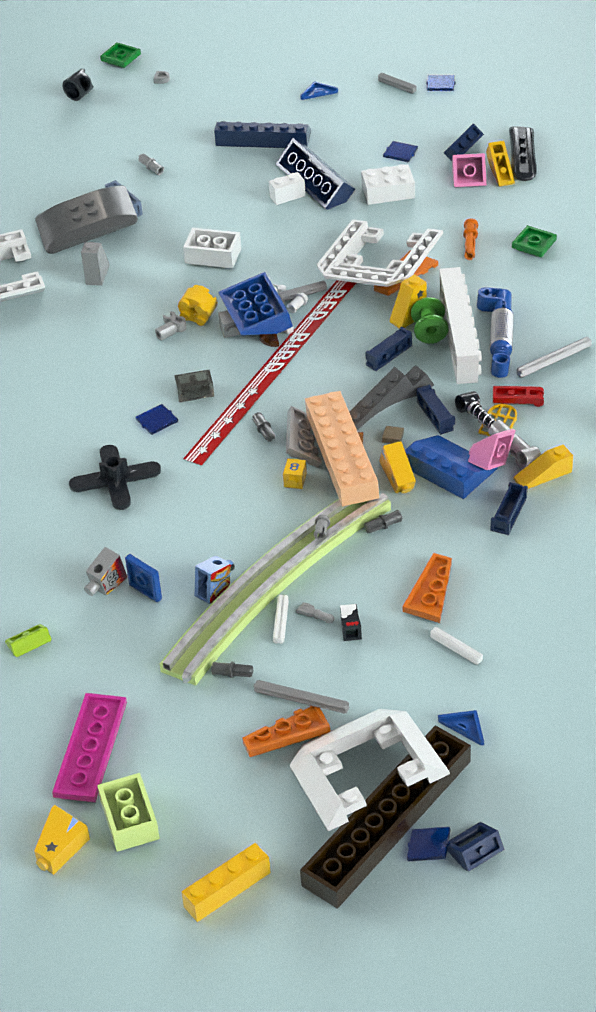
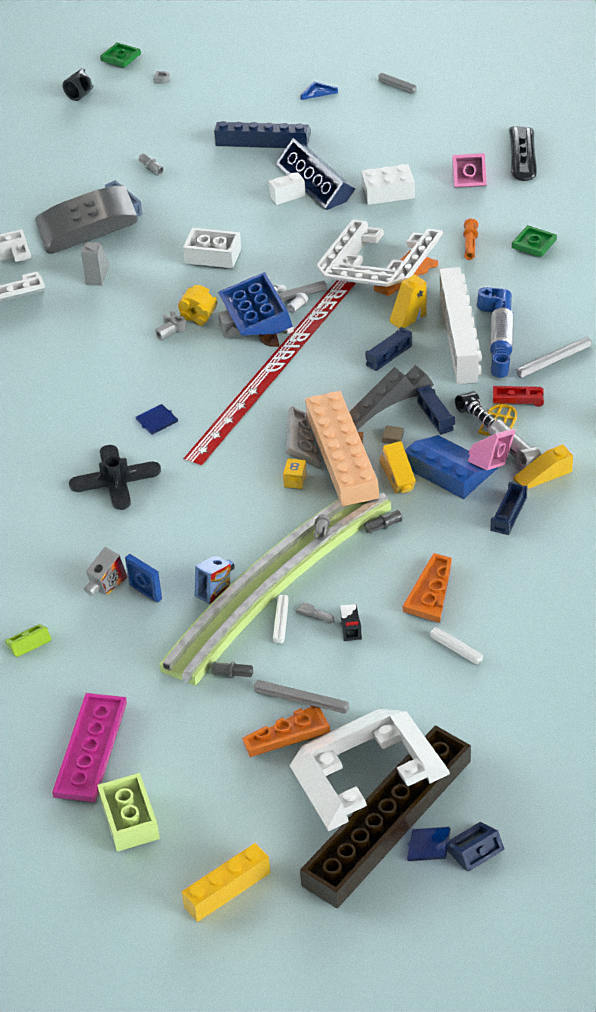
(59, 840): yellow slope -> none
(194, 385): clear smoke brick -> none
(263, 426): dark grey axle -> none
(400, 151): clear blue piece -> none
(429, 320): bright green hose -> none
(440, 83): clear blue piece -> none
(464, 142): dark blue container -> none
(464, 723): blue tile -> none
(500, 163): yellow slope -> none

